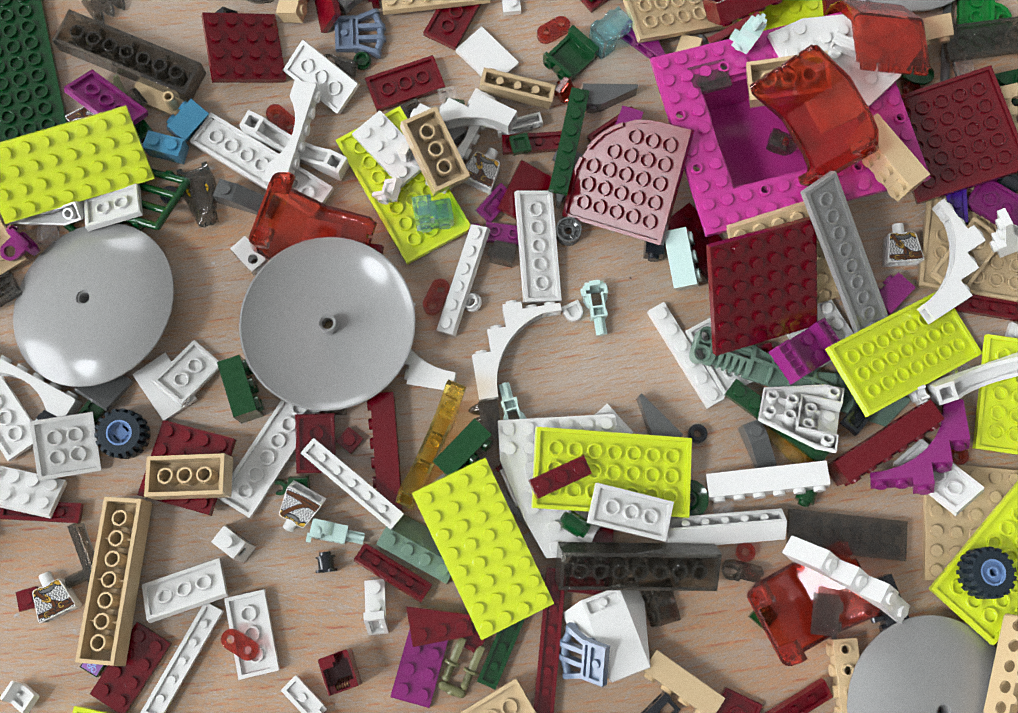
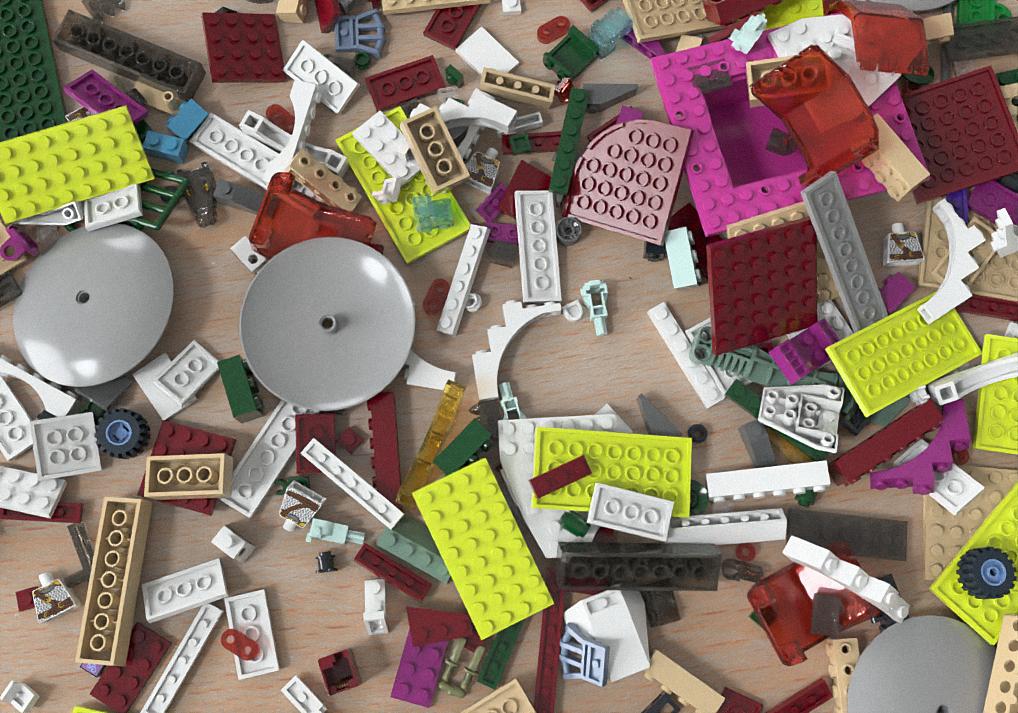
(322, 182): none -> tan brick
(454, 77): none -> dark green plate

